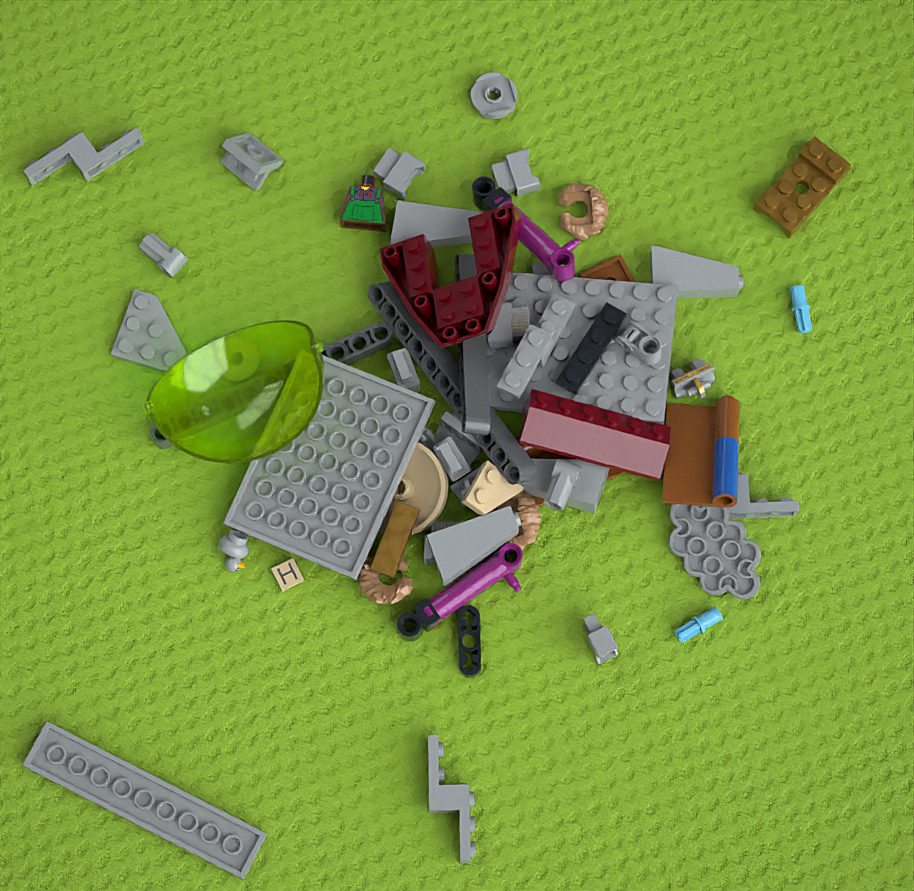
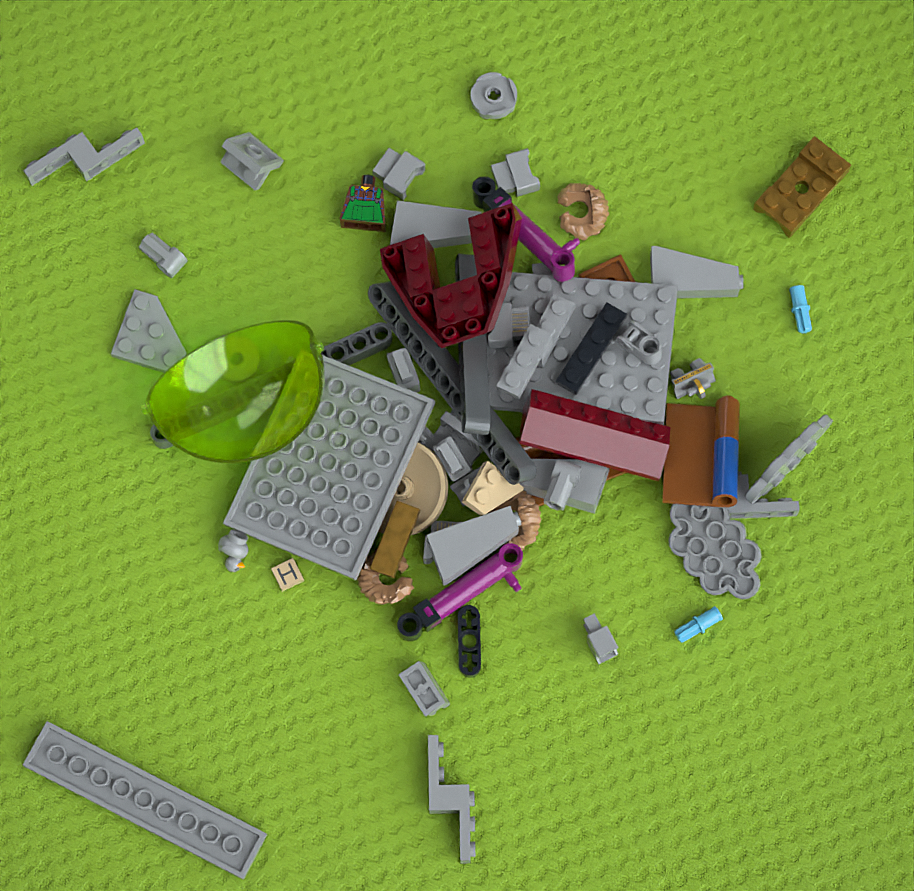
(424, 688): none -> light grey hinge
(788, 459): none -> light grey plate

